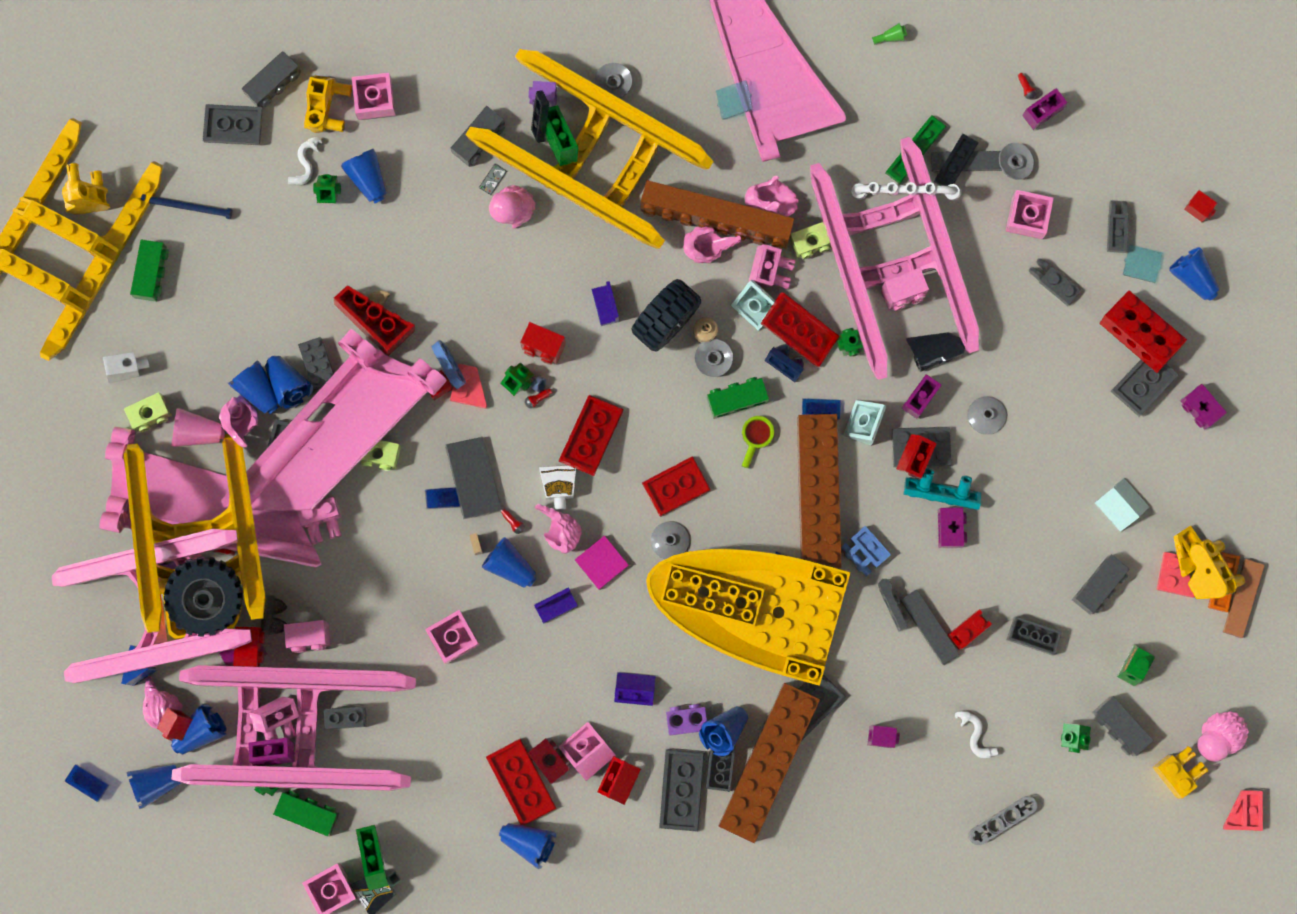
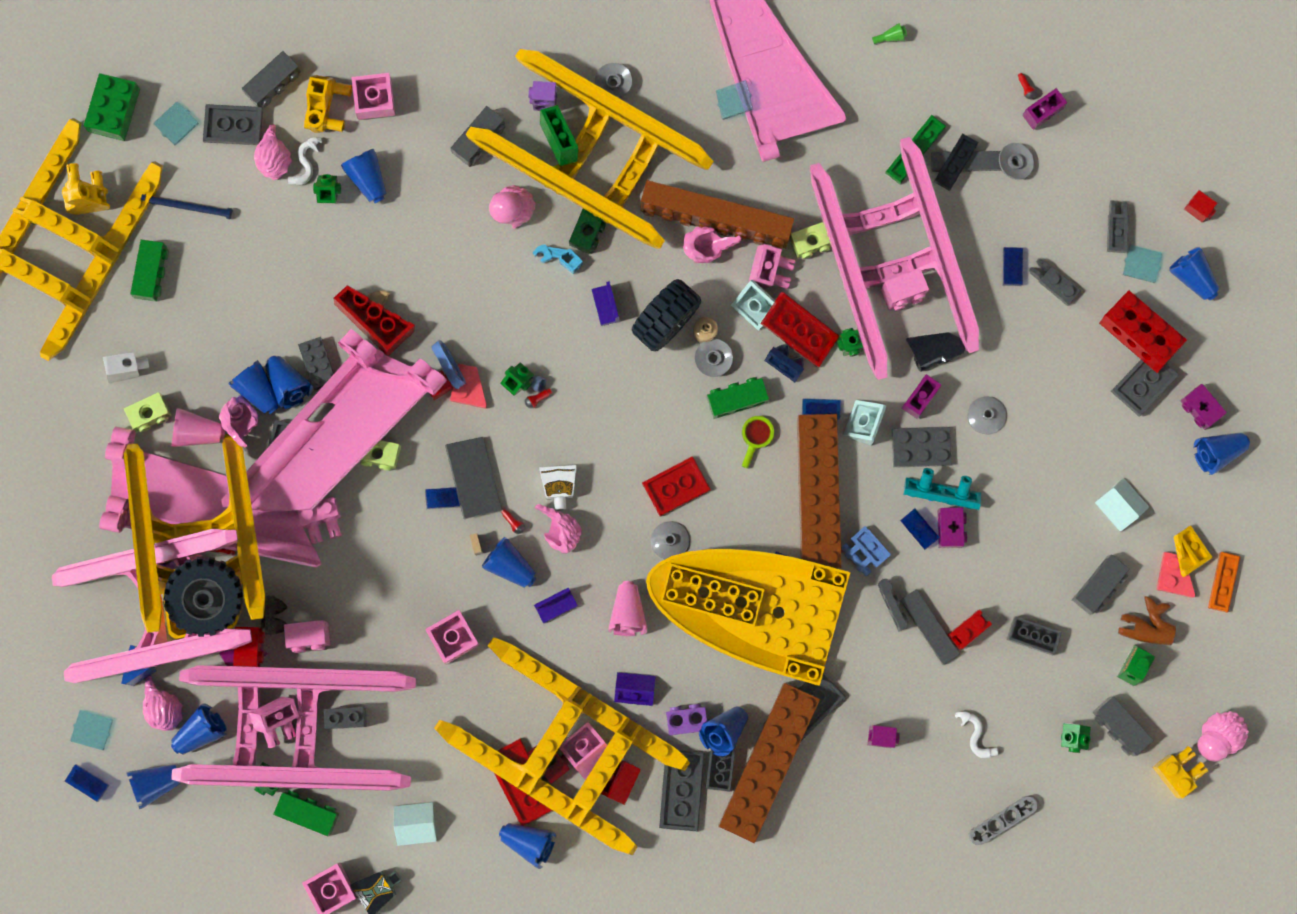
(91, 730): none -> clear light blue piece
(111, 107): none -> green brick
(174, 724): red brick -> none
(175, 123): none -> clear light blue piece
(271, 155): none -> bright pink hair
(271, 752): magenta brick -> none
(371, 857): green brick -> none
(414, 823): none -> light aqua slope
(492, 179): light grey sticker -> none
(528, 775): none -> yellow piece
(540, 116): black tile -> none
(542, 343): red brick -> none
(550, 253): none -> medium azure piece
(586, 242): none -> dark green brick
(591, 435): red tile -> none
(601, 562): dark pink tile -> none
(627, 611): none -> bright pink cone
(772, 197): bright pink hair -> none
(860, 191): white bar -> none
(916, 456): red brick -> none
(919, 528): none -> clear blue plate
(1012, 266): none -> clear blue plate
(1029, 214): bright pink brick -> none
(1162, 633): none -> dark orange piece
(1208, 578): yellow piece -> none
(1219, 450): none -> blue cone
(1243, 599): nougat tile -> none
(1246, 812): coral wing -> none

